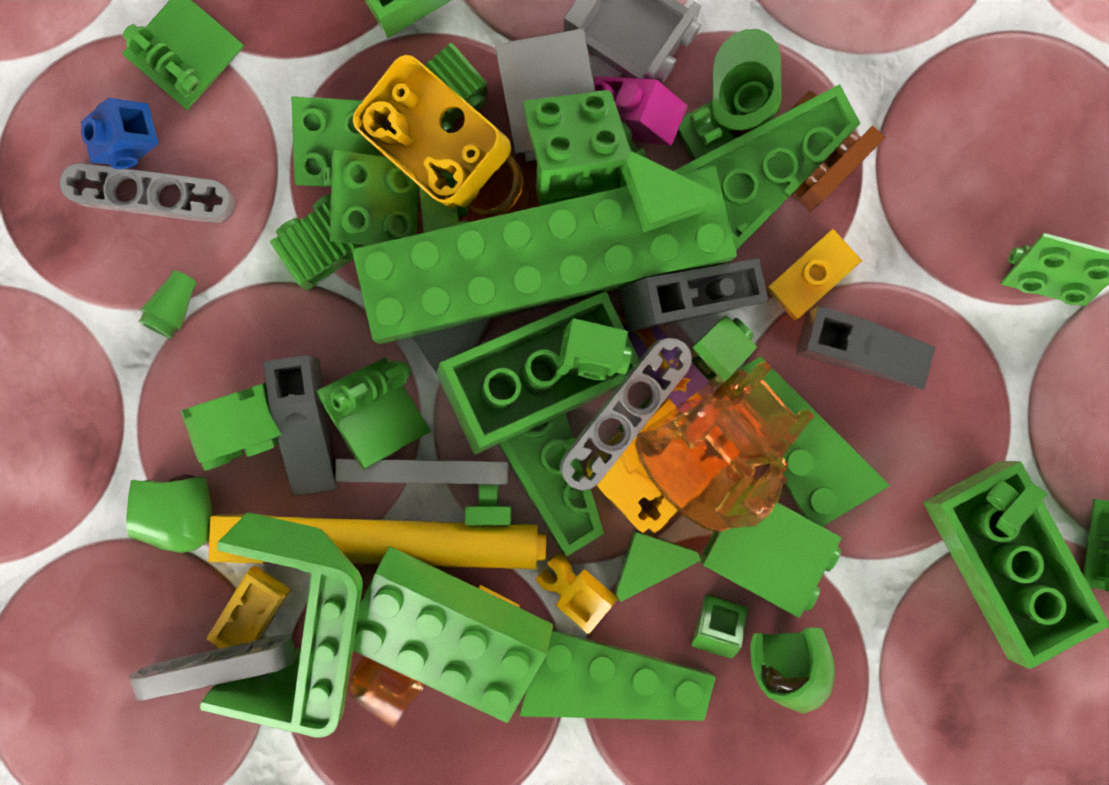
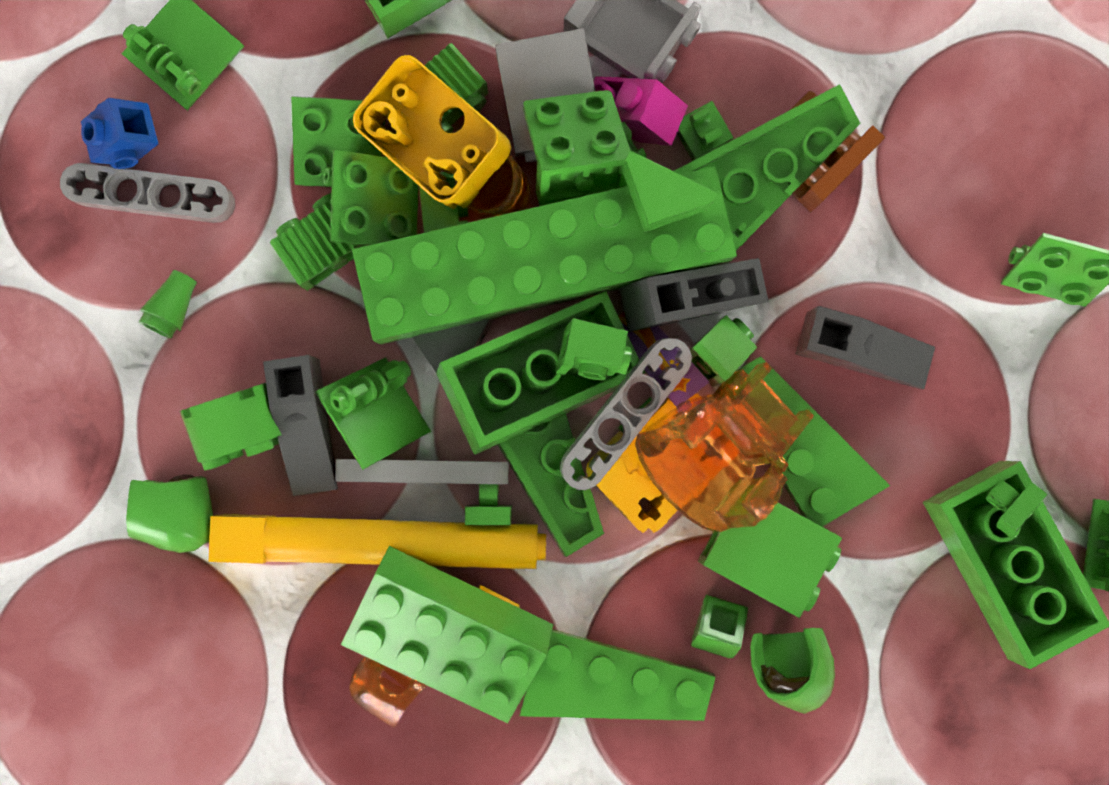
(214, 667): light grey beam -> none
(249, 609): yellow plate -> none
(312, 690): bright green windscreen -> none
(582, 596): yellow plate -> none
(649, 562): bright green slope -> none
(747, 80): bright green piece -> none
(814, 274): yellow plate -> none

